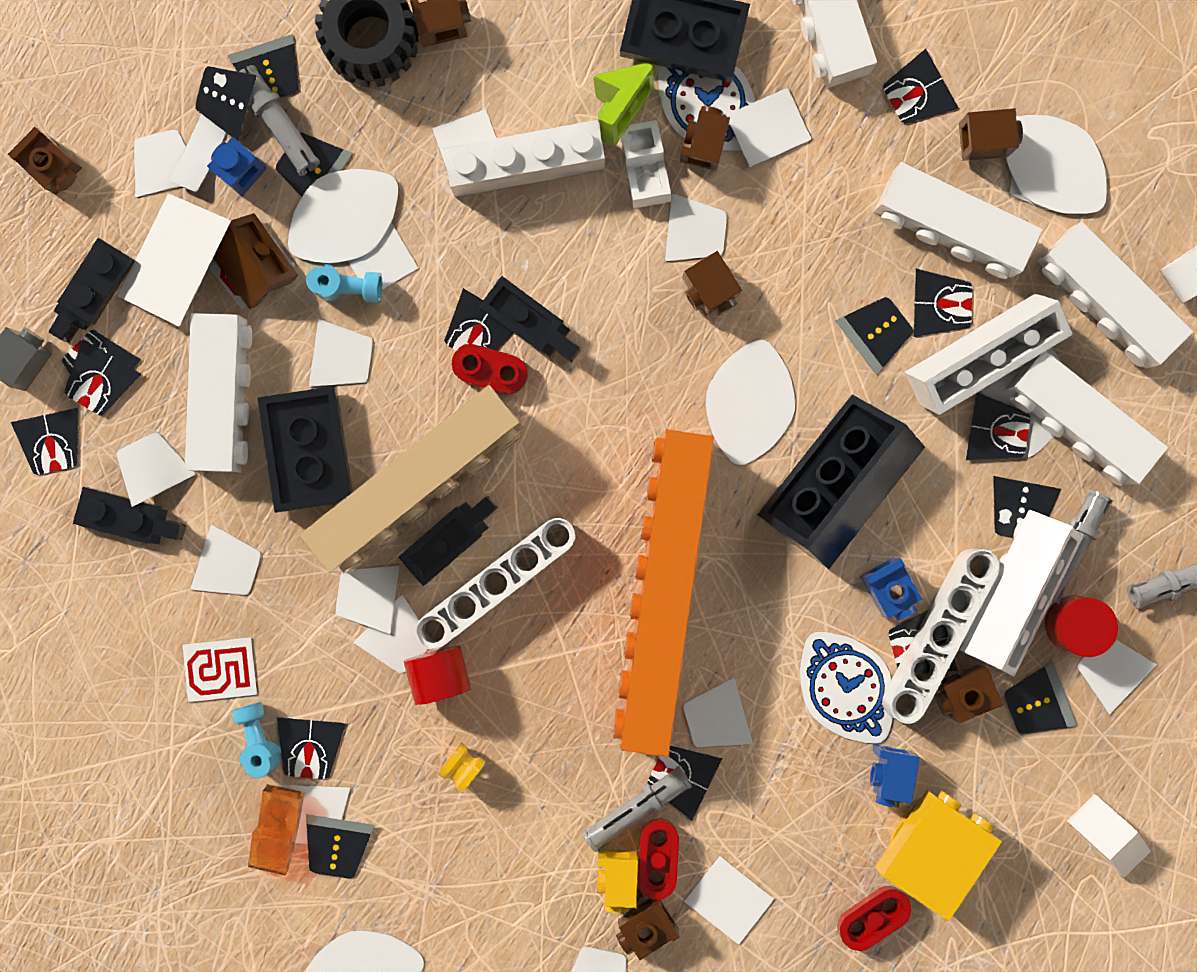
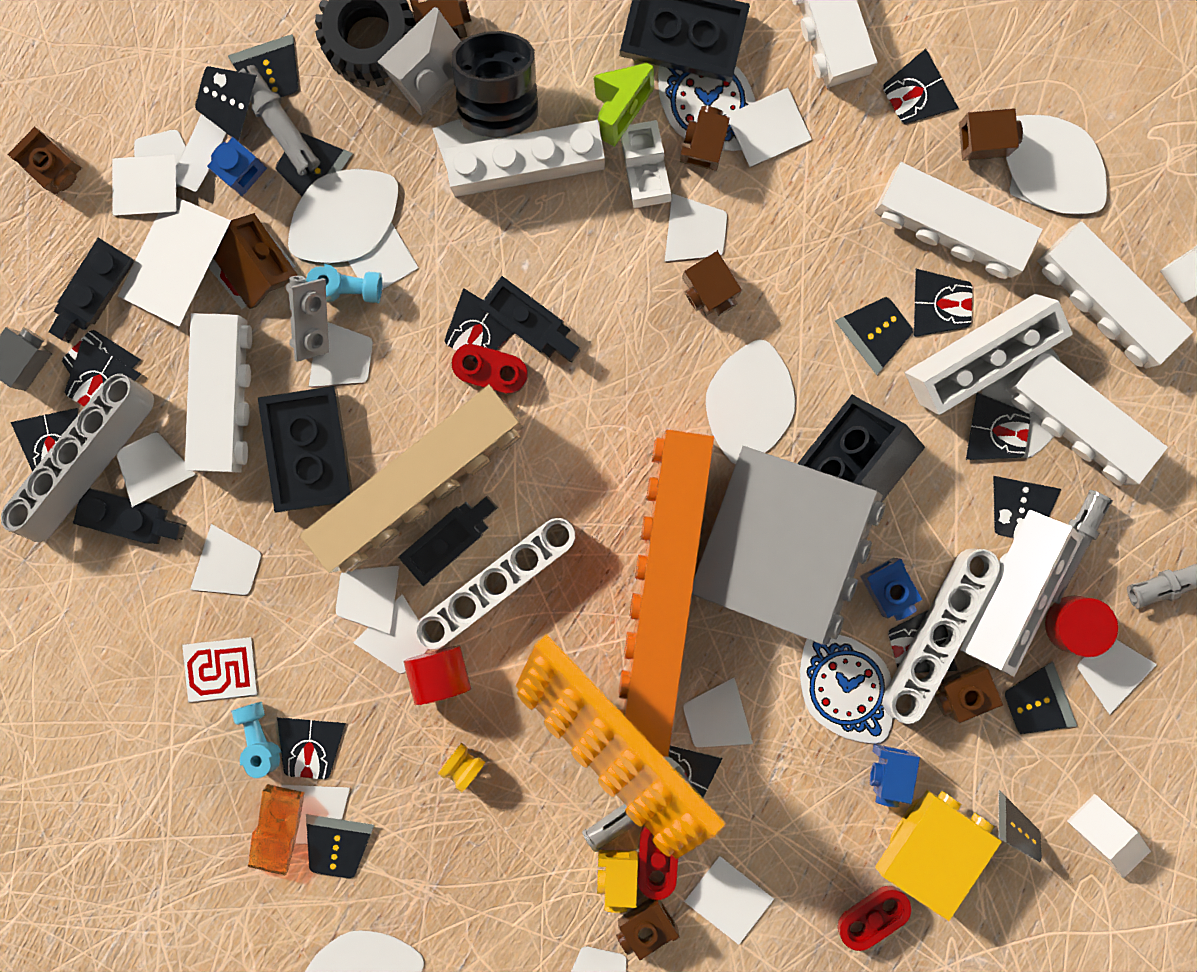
(77, 458): none -> light grey beam
(144, 184): none -> white sticker
(308, 317): none -> light grey hinge
(423, 61): none -> light grey slope
(495, 83): none -> black wheel
(615, 751): none -> light orange plate
(788, 545): none -> light grey panel
(1018, 829): none -> black sticker

